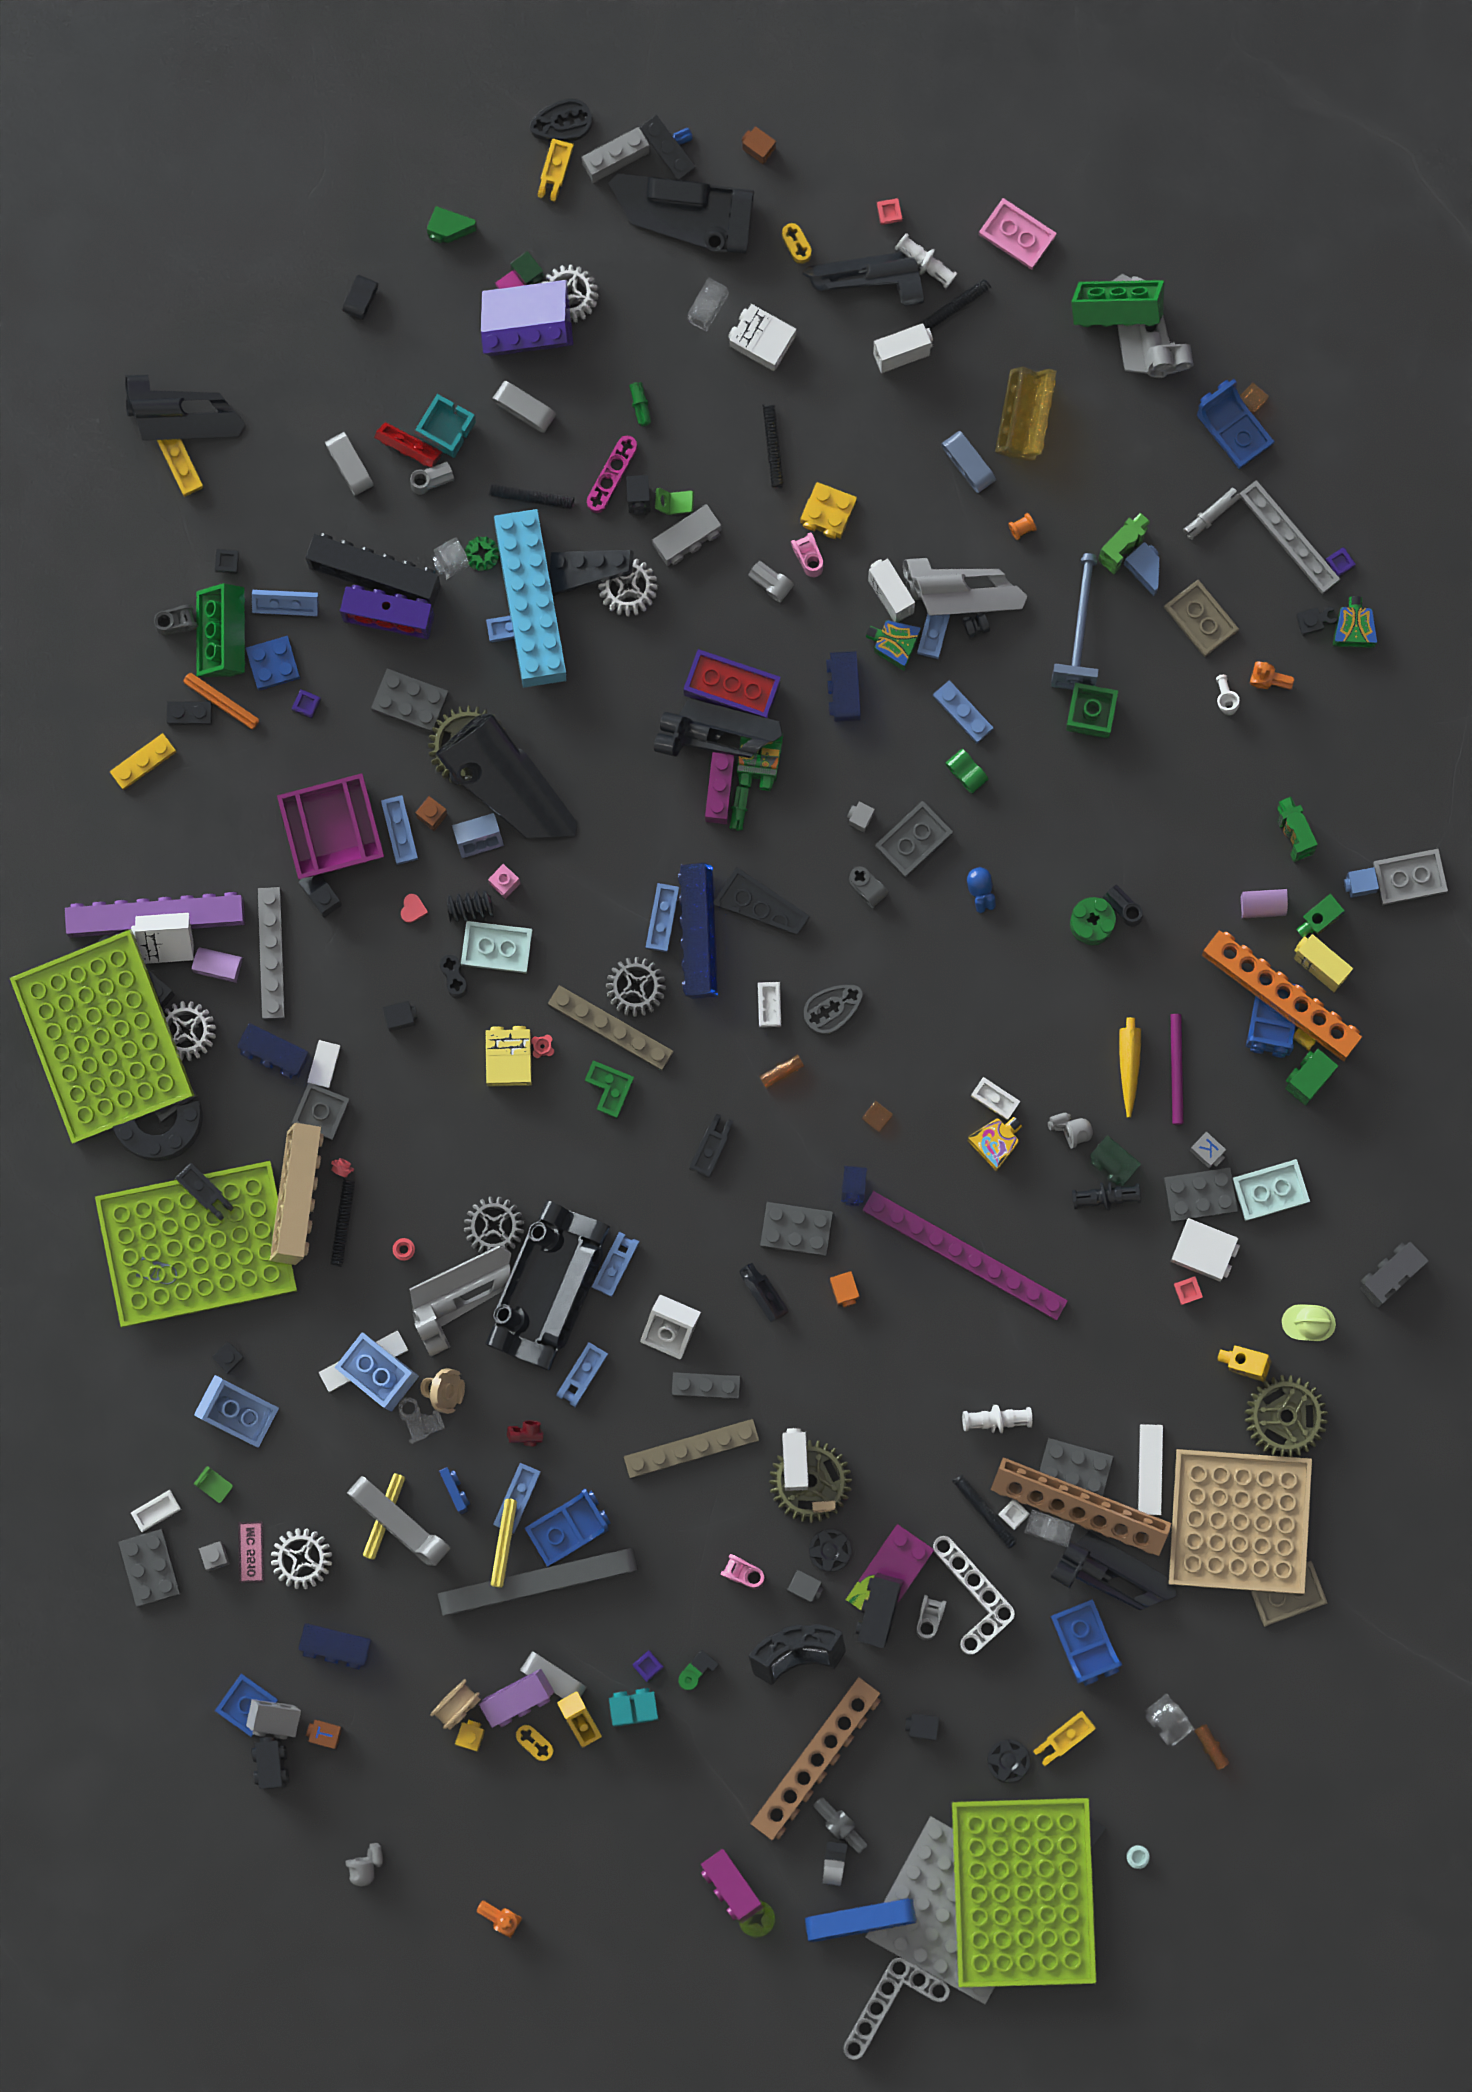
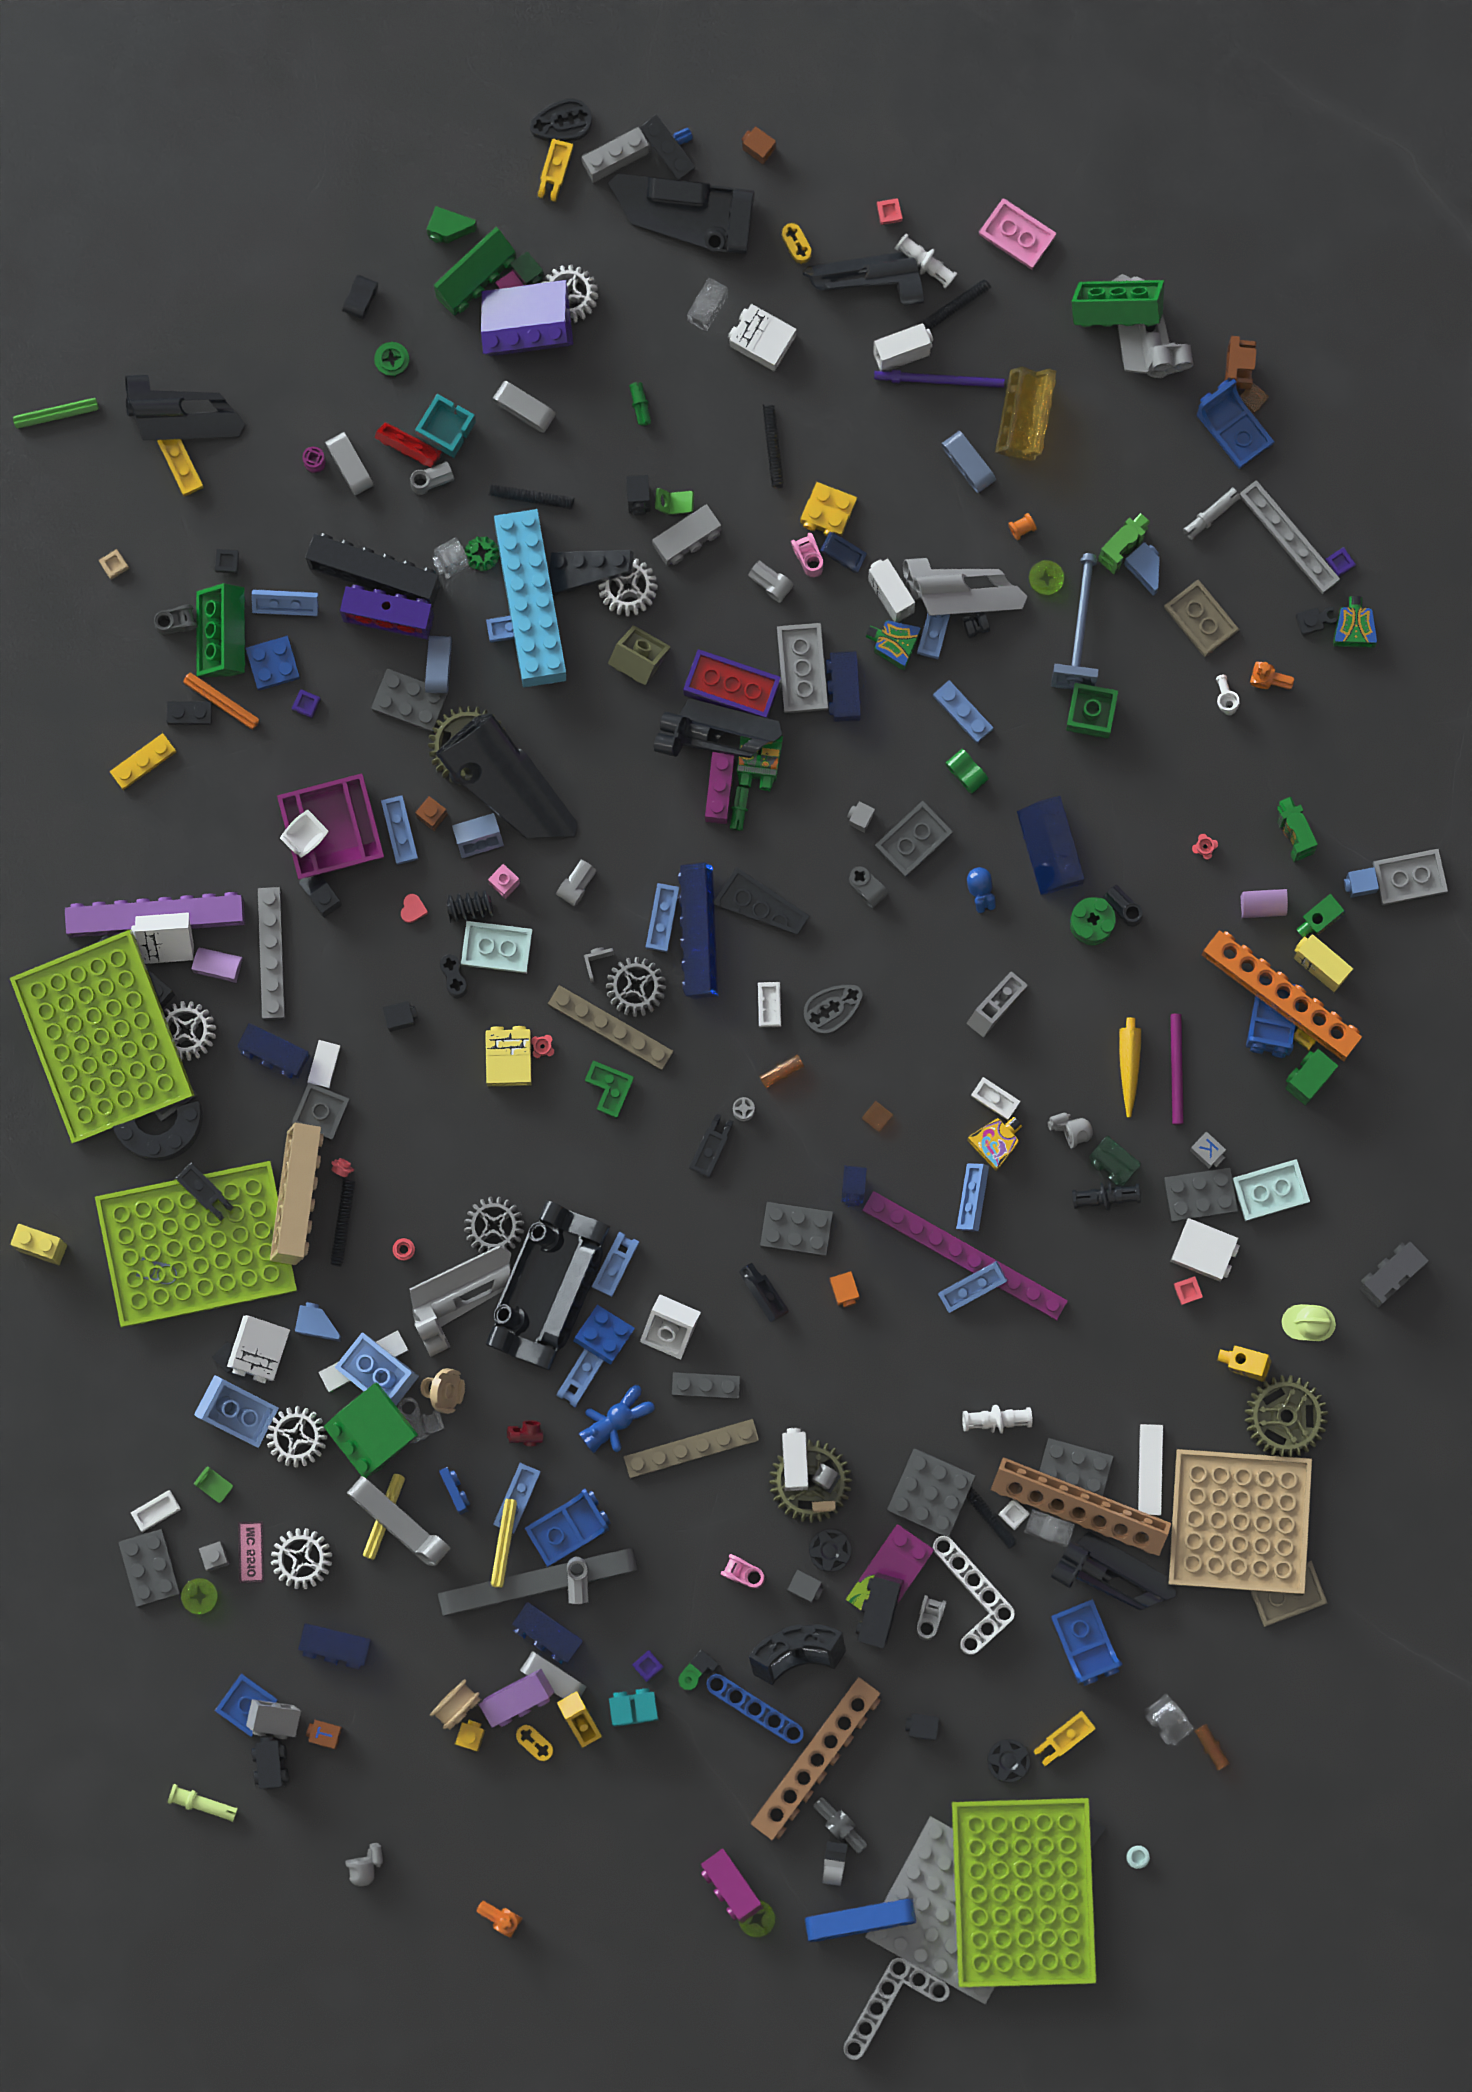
(38, 1244): none -> light yellow brick
(55, 413): none -> bright green axle
(113, 564): none -> tan tile
(191, 1589): none -> clear neon green gear
(192, 1800): none -> yellowish green pin
(258, 1349): none -> white brick
(300, 1426): none -> white gear
(304, 834): none -> white piece
(315, 464): none -> magenta wheel
(315, 1323): none -> medium blue slope
(370, 1431): none -> green slope
(398, 351): none -> green gear
(438, 664): none -> sand blue beam
(475, 272): none -> green slope
(547, 1634): none -> clear blue brick
(573, 887): none -> light grey piece
(577, 1582): none -> light grey piece
(596, 954): none -> light grey bracket
(604, 1334): none -> blue plate
(614, 475): dark pink beam -> none
(617, 1418): none -> blue animal
(638, 655): none -> olive slope
(743, 1104): none -> light grey wheel
(747, 1700): none -> blue beam
(802, 668): none -> light grey plate
(825, 1478): none -> light grey leg
(843, 552): none -> dark blue tile
(897, 376): none -> dark purple bar
(931, 1492): none -> dark grey plate
(972, 1197): none -> medium blue plate
(972, 1286): none -> medium blue plate
(996, 1004): none -> light grey slope
(1050, 845): none -> clear blue slope
(1053, 570): none -> clear neon green gear
(1204, 840): none -> coral plate
(1240, 362): none -> dark orange panel

